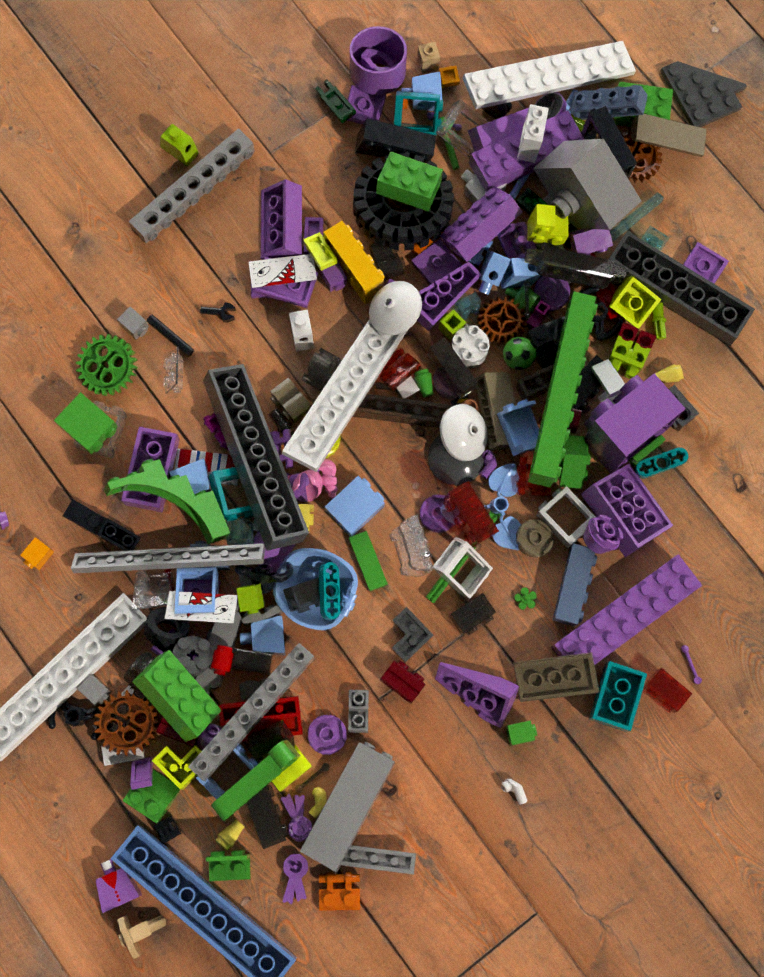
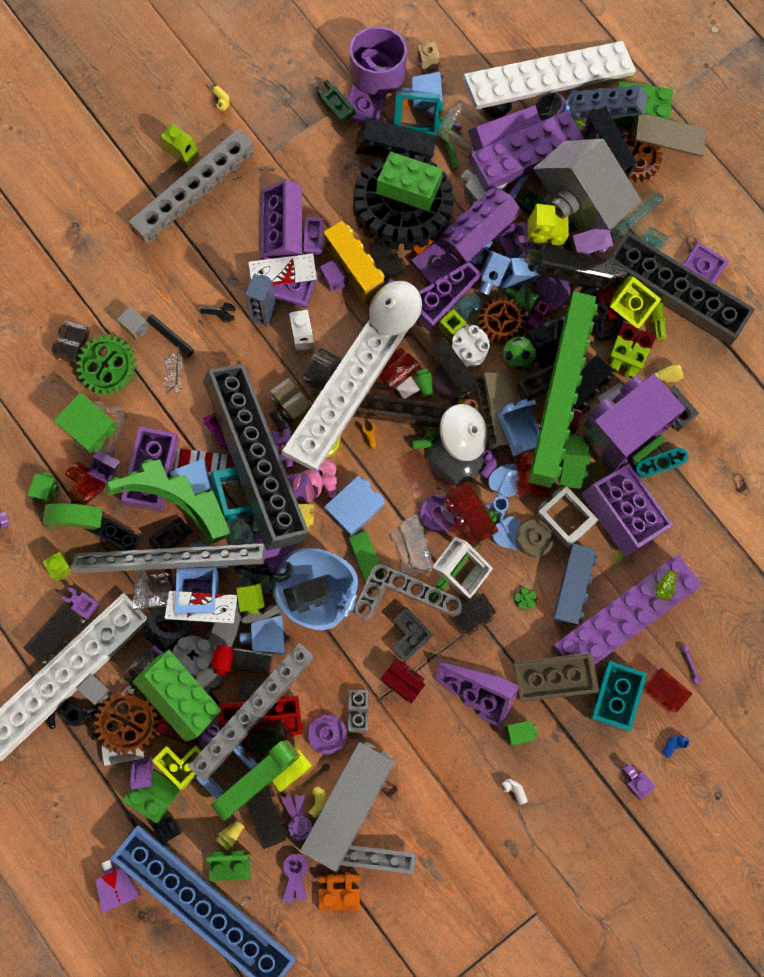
(36, 554): light orange brick -> none
(43, 488): none -> bright green brick
(54, 634): none -> clear smoke brick
(58, 566): none -> lime brick
(71, 339): none -> clear smoke brick
(72, 515): none -> bright green arch
(82, 604): none -> medium lavender plate
(87, 485): none -> clear red plate
(103, 467): none -> medium lavender piece
(131, 935): tan piece -> none
(166, 531): none -> black slope
(223, 98): none -> light yellow arm
(260, 299): none -> sand blue brick
(320, 251): neon yellow tile -> none
(324, 605): teal beam -> none
(370, 436): none -> light orange piece
(405, 590): none -> light grey beam
(427, 440): none -> bright green arm
(449, 76): light orange plate -> none
(532, 133): white window -> none
(602, 535): medium lavender cone -> none
(608, 378): white tile -> none
(638, 783): none -> medium lavender plate
(667, 586): none -> clear neon green cone
(674, 743): none -> blue arm
(701, 93): dark grey wing -> none

